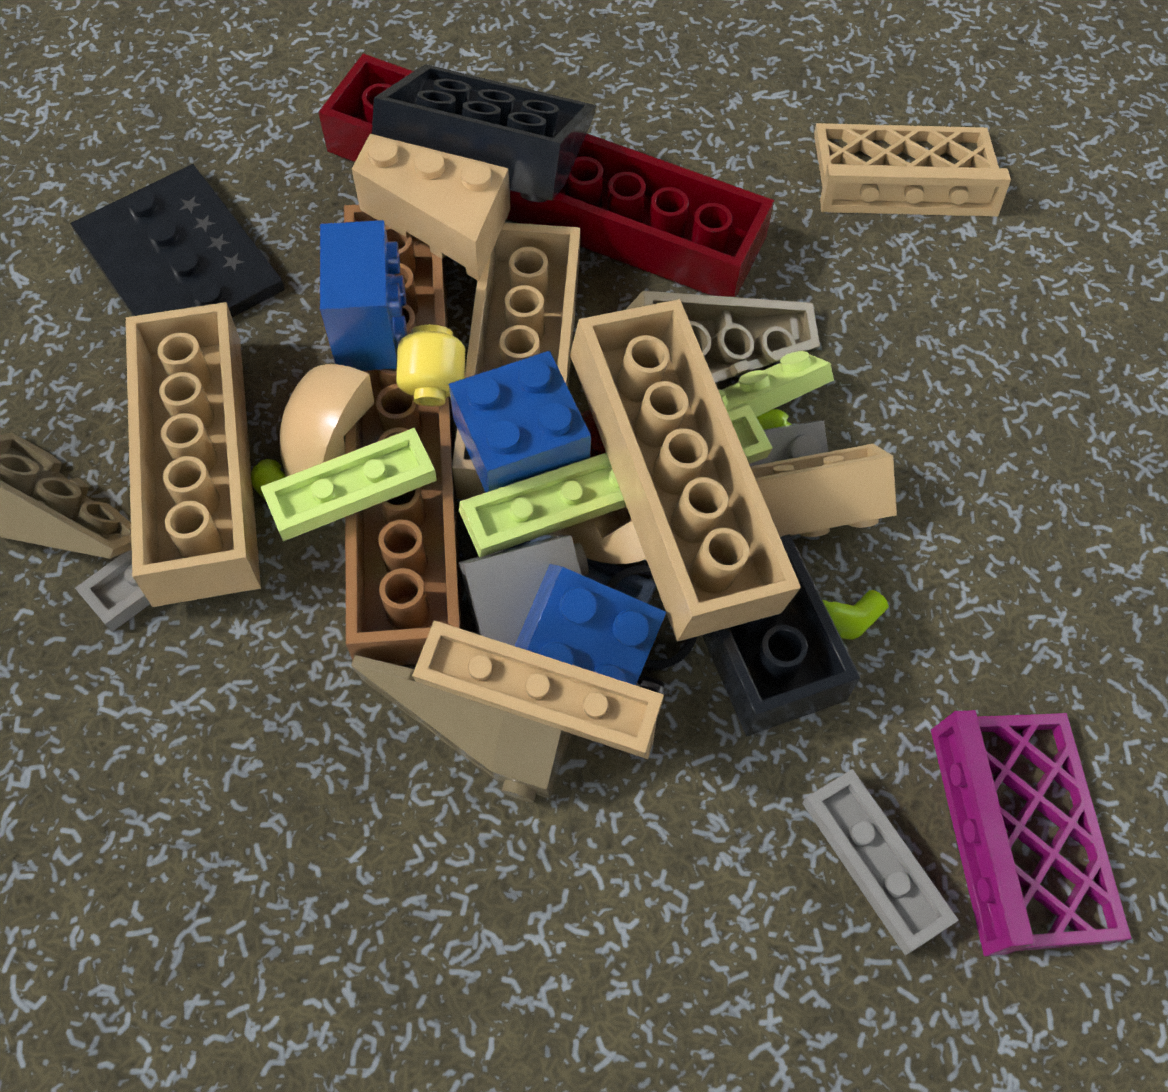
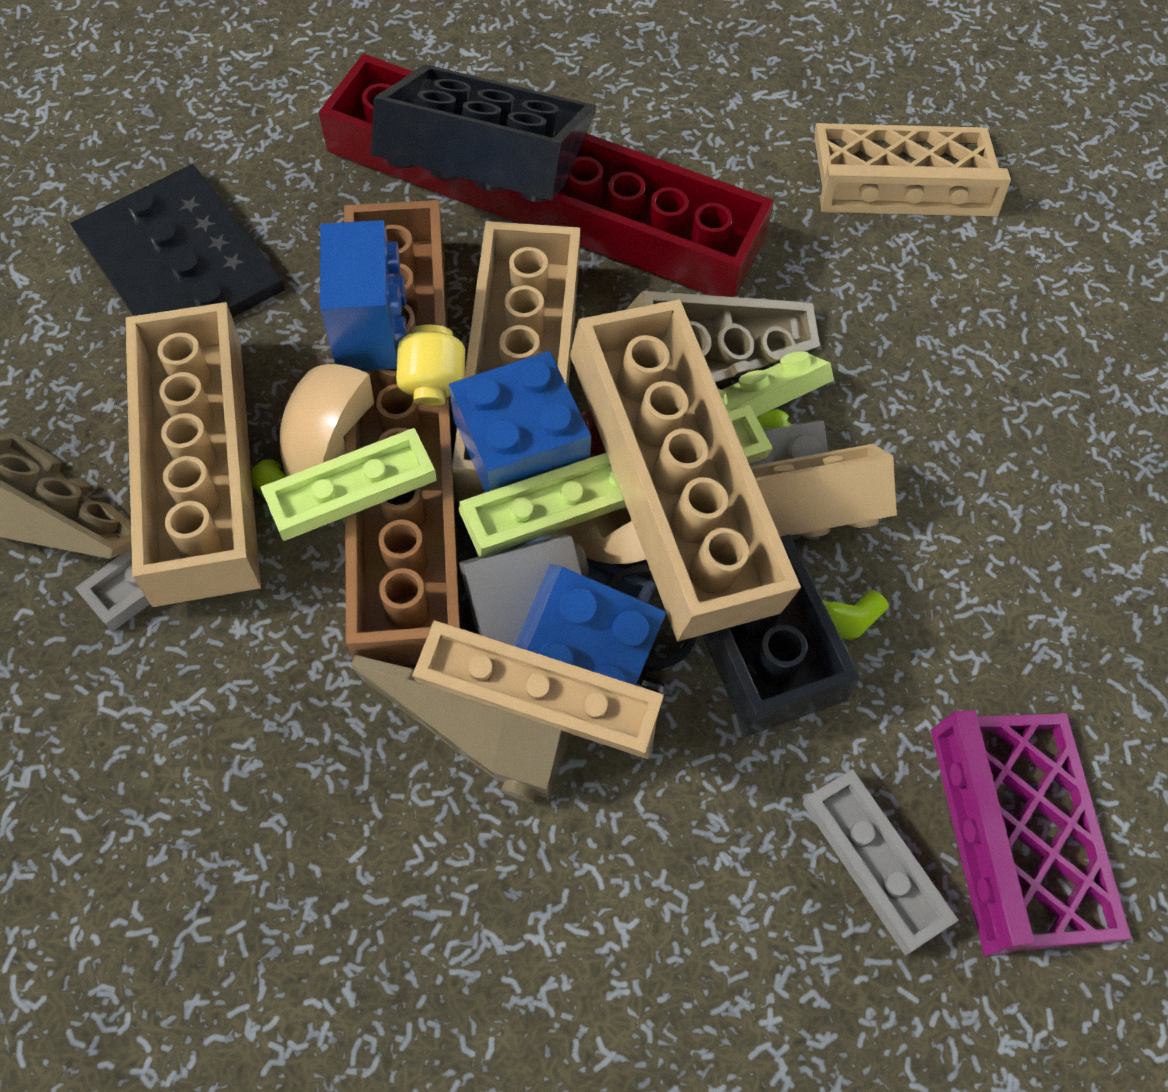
(436, 197): tan wedge -> none

